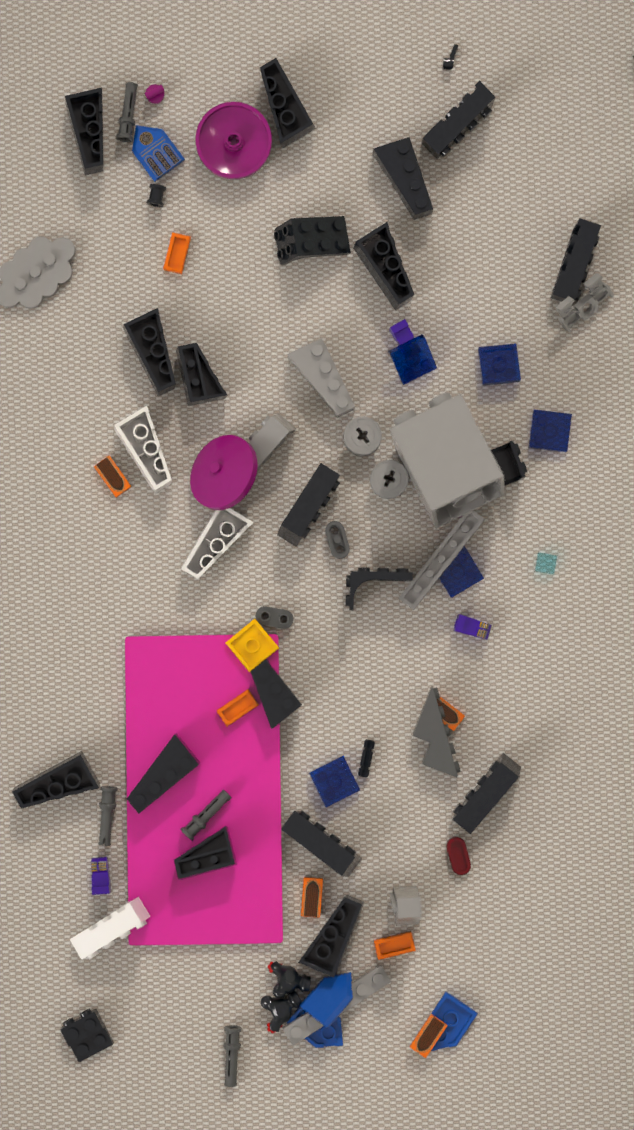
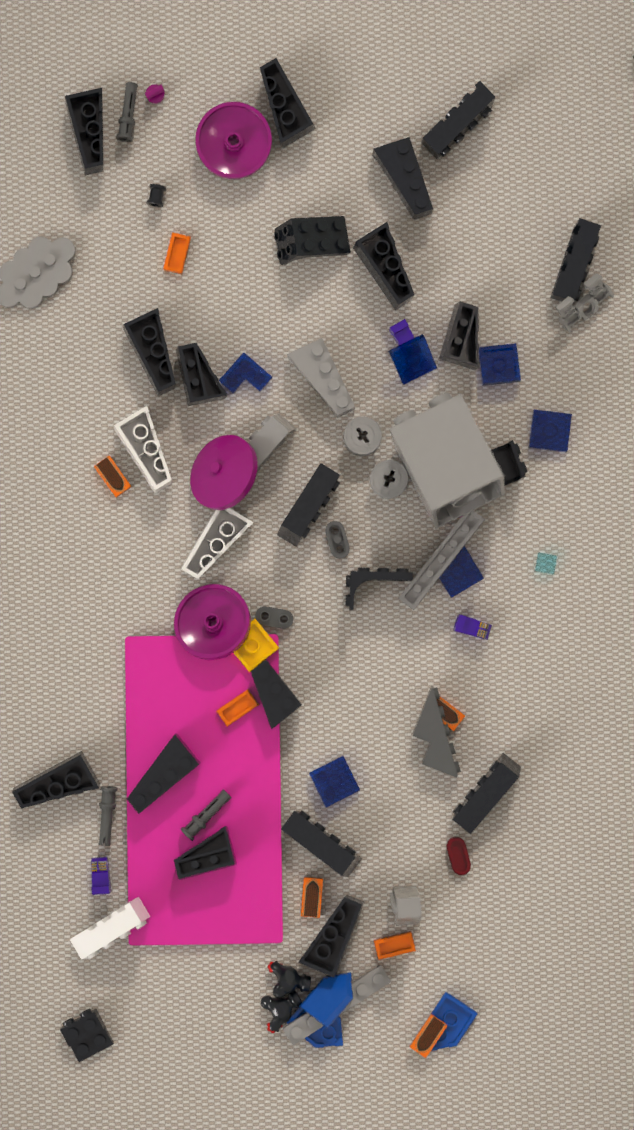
(155, 151): blue tile -> none
(212, 622): none -> magenta dish
(231, 1046): dark grey pin -> none
(245, 369): none -> clear blue plate
(366, 758): black axle -> none
(448, 62): black hand -> none
(462, 337): none -> black wedge

